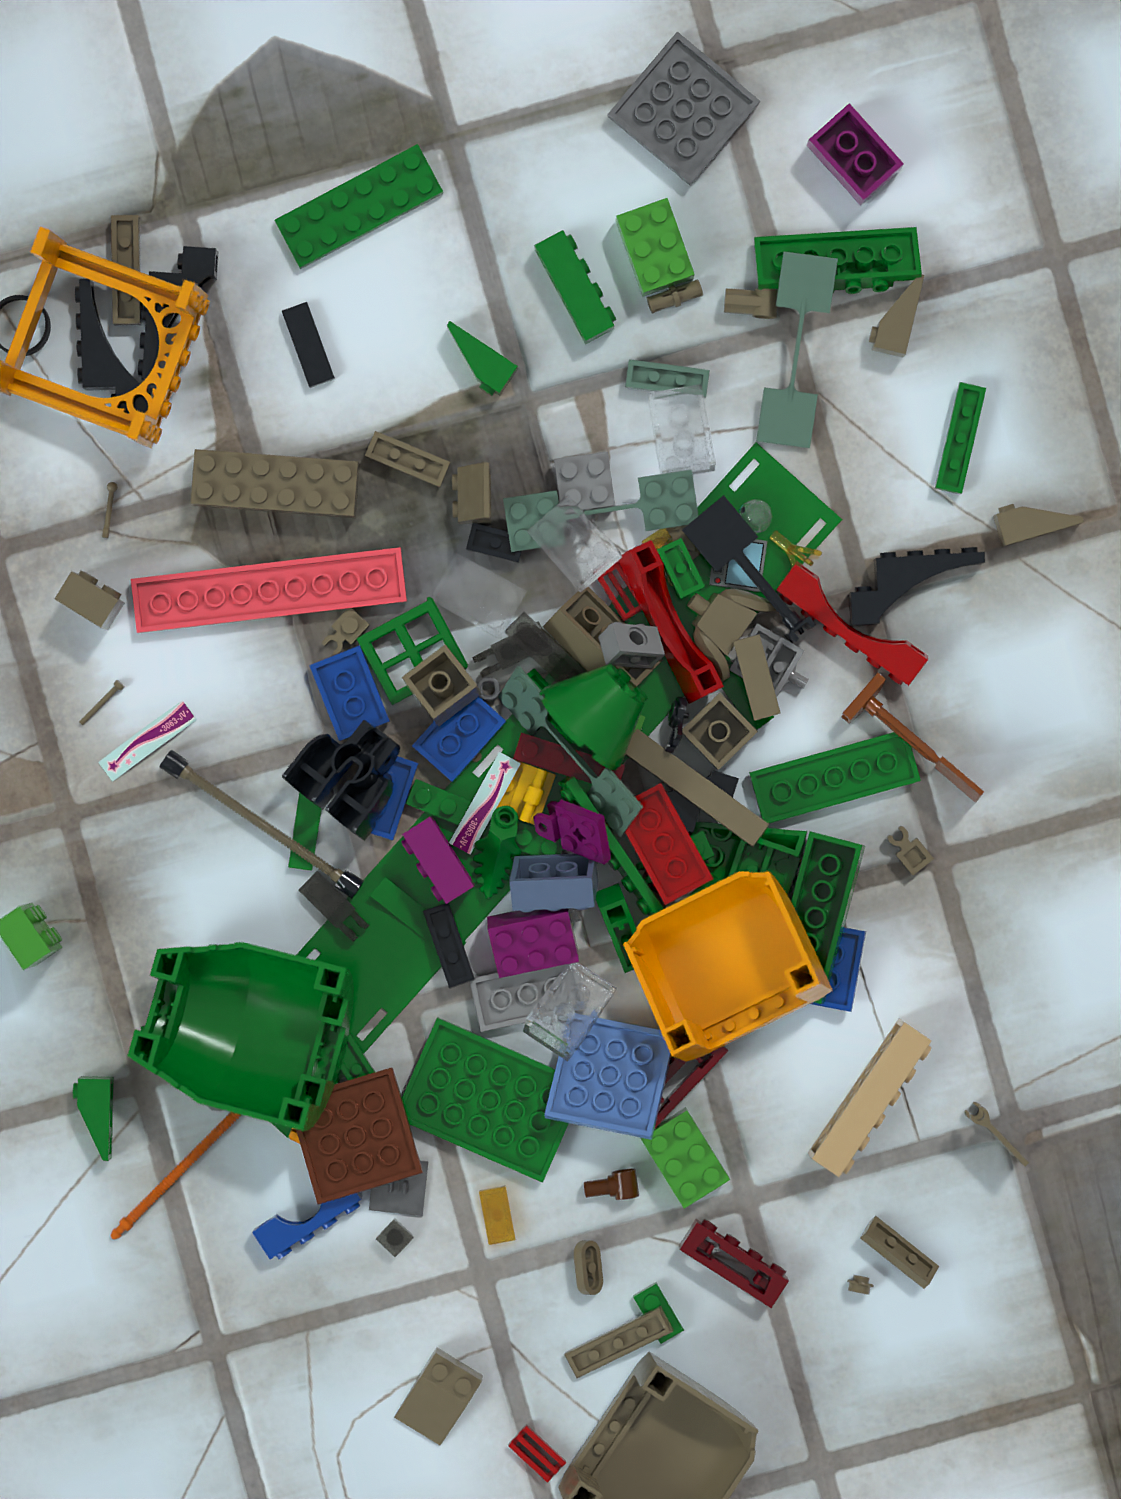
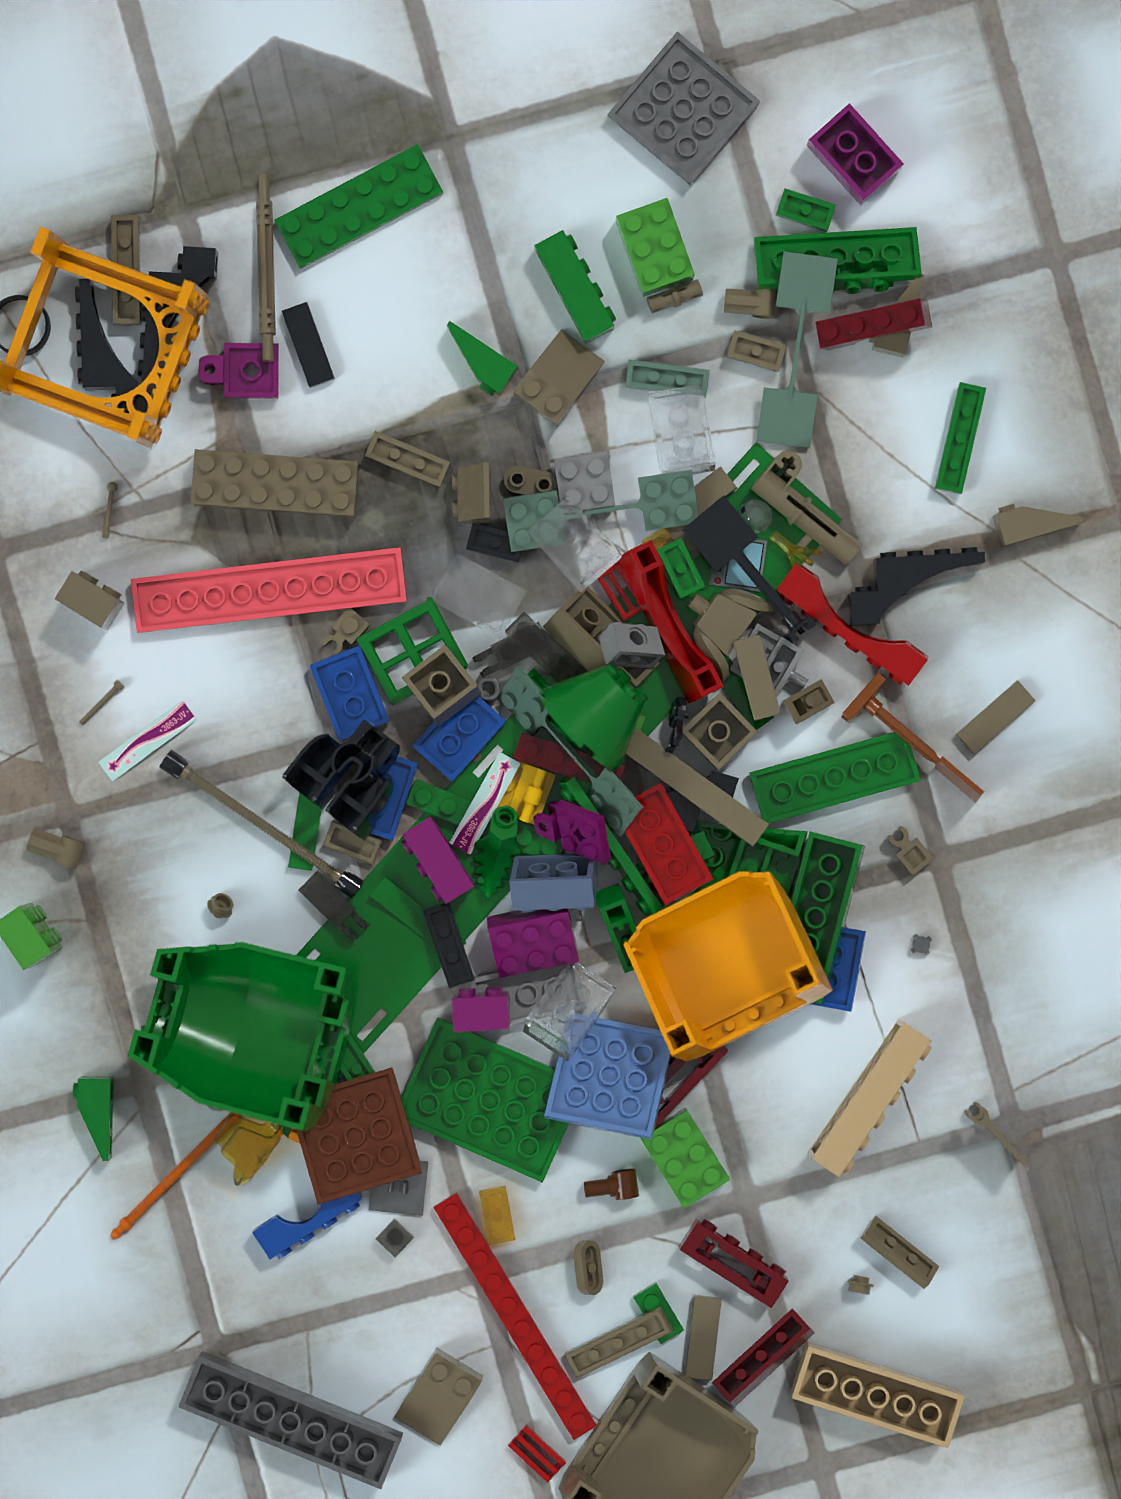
(61, 849): none -> dark tan piece
(220, 905): none -> dark tan plate
(230, 372): none -> magenta plate
(247, 1145): none -> clear yellow piece
(265, 252): none -> dark tan axle
(291, 1419): none -> flat silver brick
(346, 842): none -> dark tan tile
(481, 1010): none -> magenta brick
(515, 1316): none -> red plate
(530, 482): none -> dark tan plate
(558, 378): none -> dark tan slope
(703, 1337): none -> dark tan tile
(712, 489): none -> dark tan tile
(756, 351): none -> dark tan plate
(763, 1357): none -> dark red brick
(801, 510): none -> dark tan piece
(805, 210): none -> green plate
(808, 701): none -> dark tan slope
(873, 323): none -> dark red arch
(877, 1394): none -> tan brick
(921, 944): none -> flat silver piece
(995, 717): none -> dark tan tile

